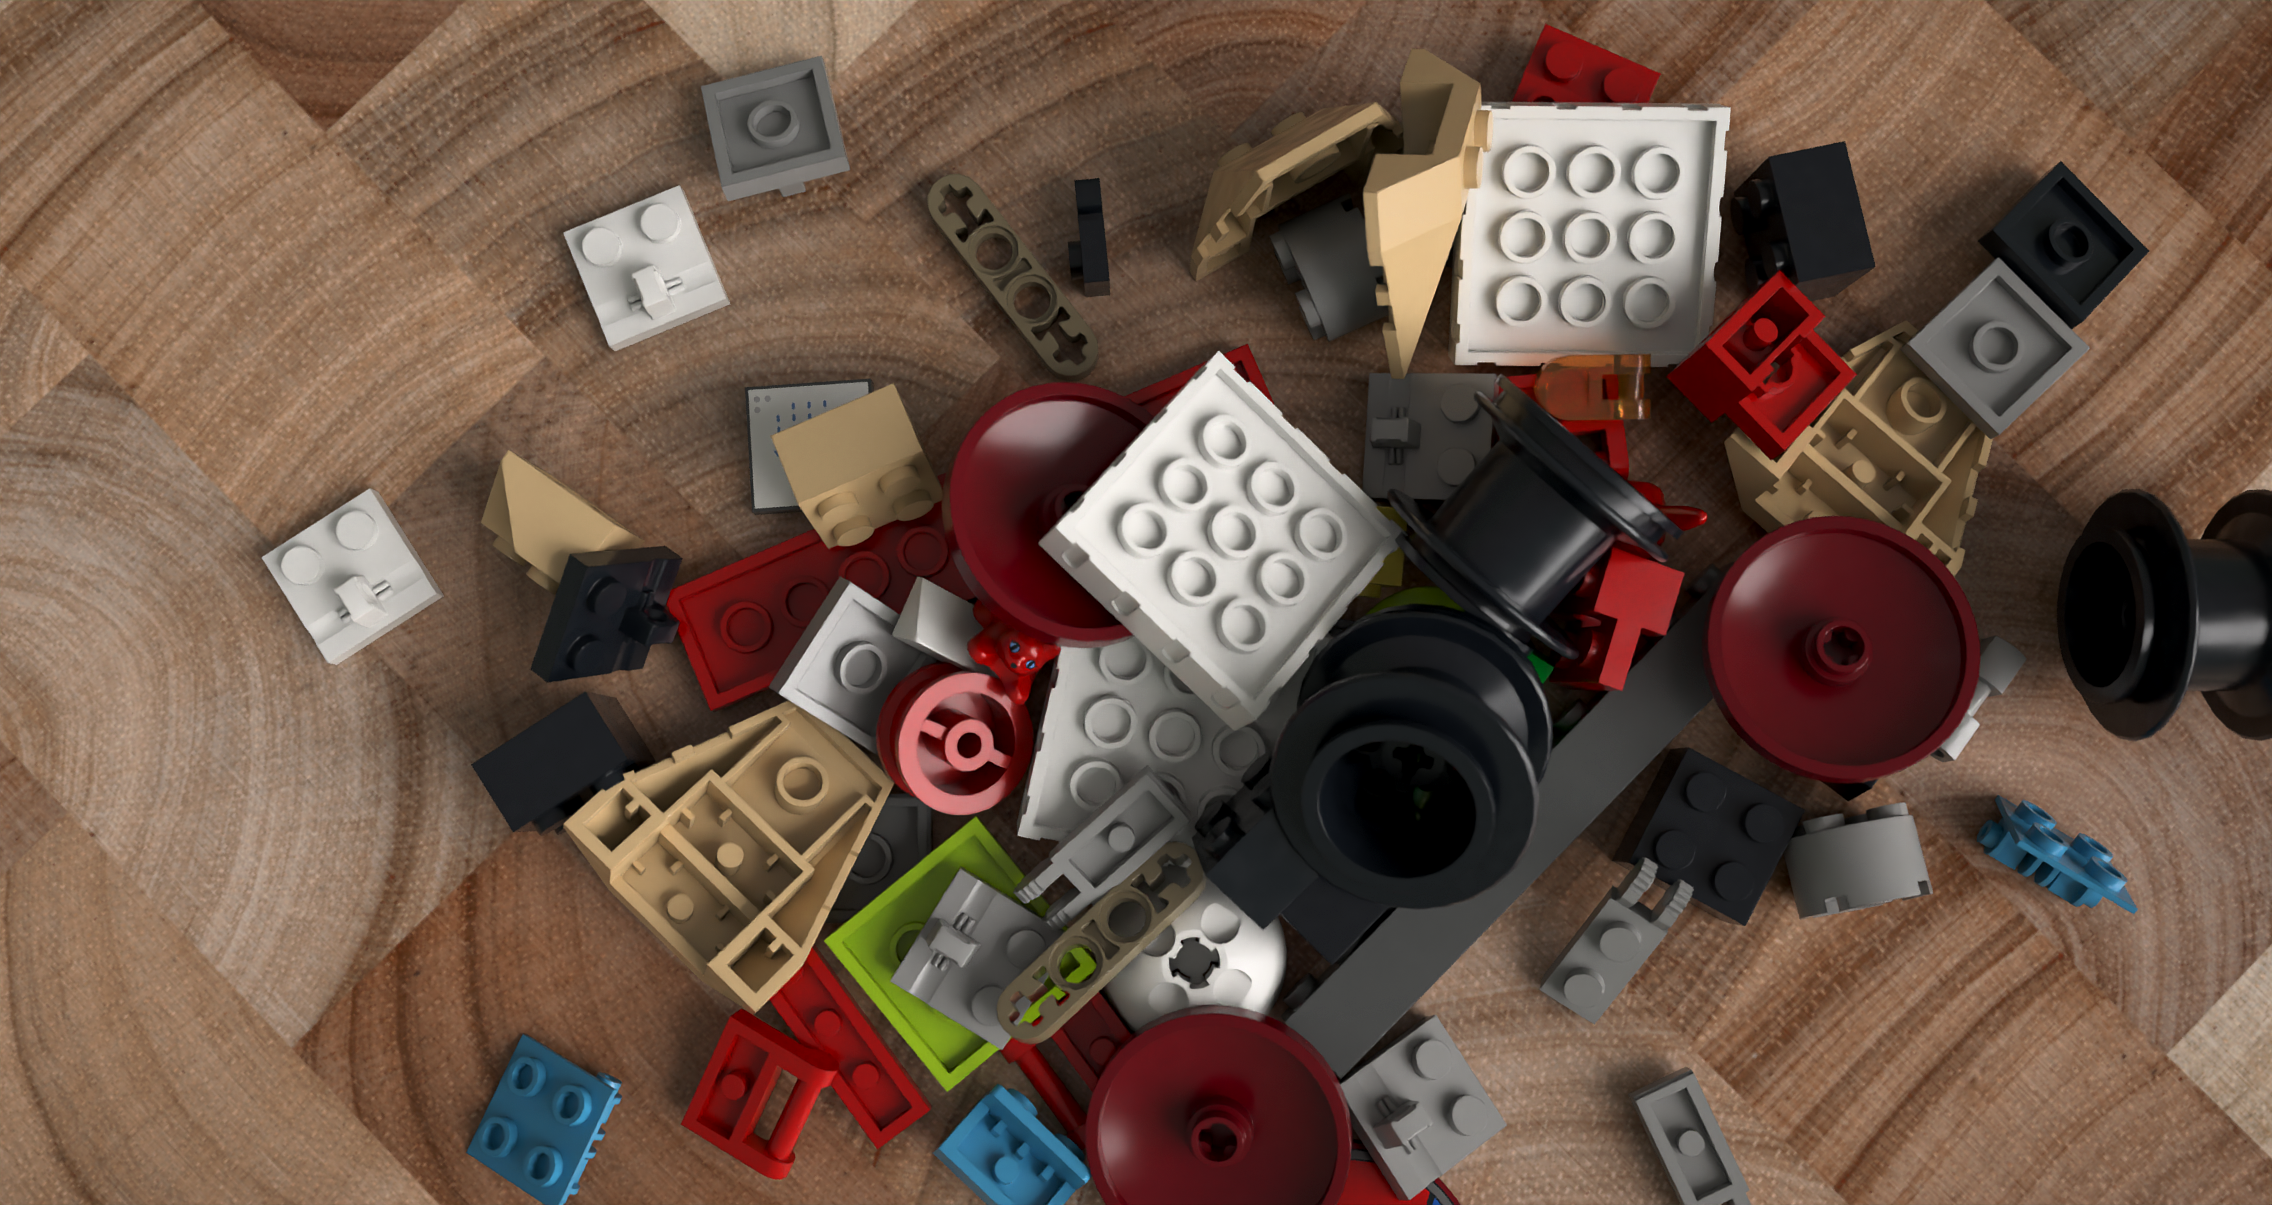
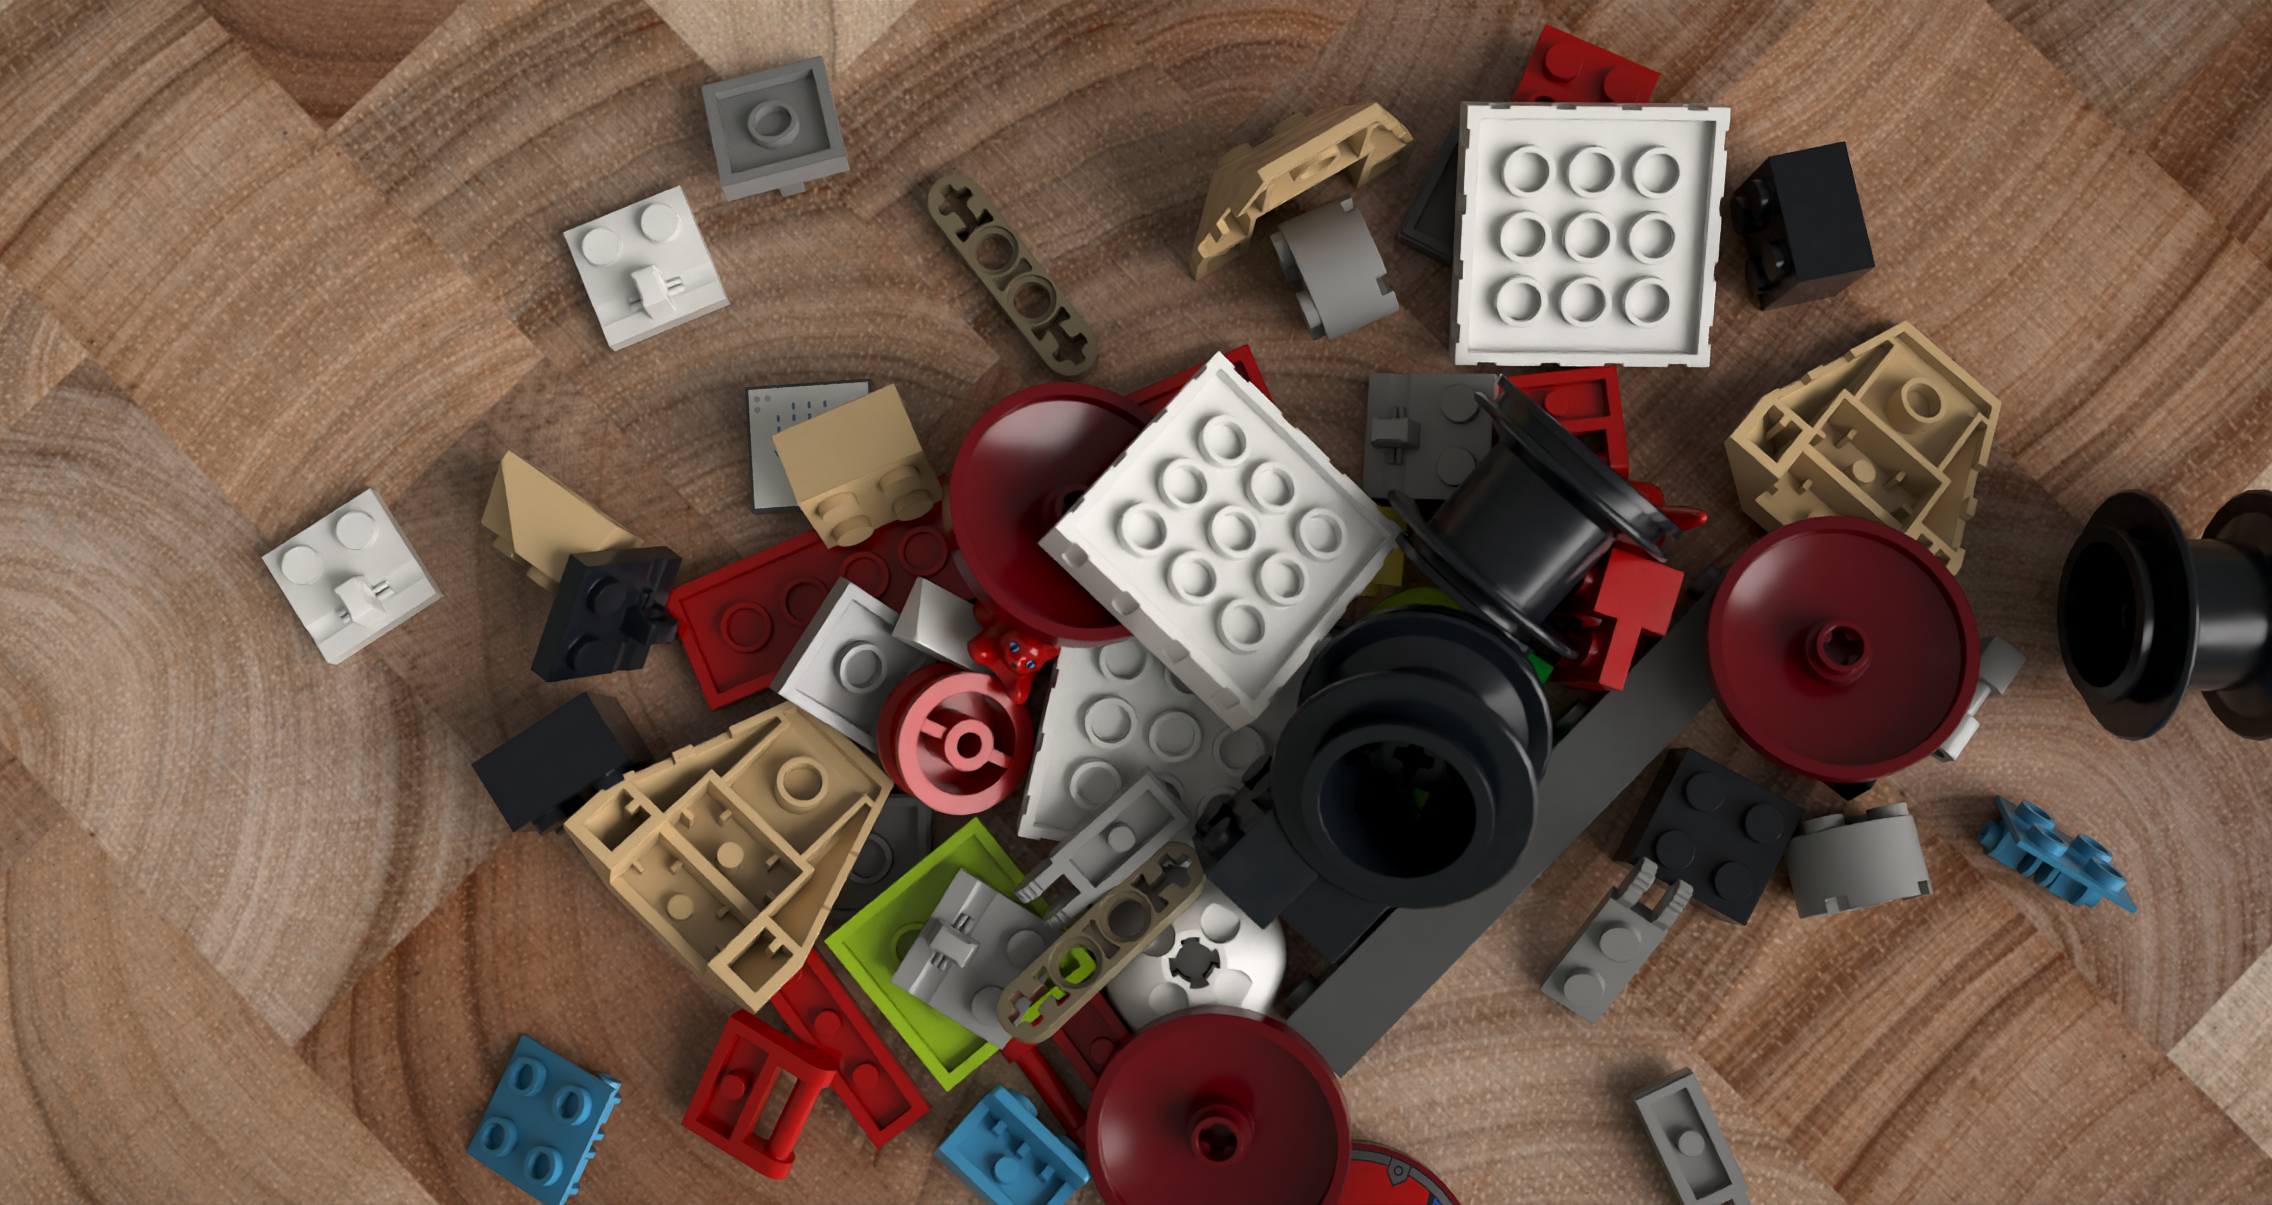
(1089, 255): black plate -> none
(1419, 1107): light grey hinge -> none
(1420, 195): tan wedge -> none
(1572, 386): clear orange plate -> none
(1737, 355): red brick -> none
(1994, 348): light grey hinge -> none
(2064, 245): black hinge -> none

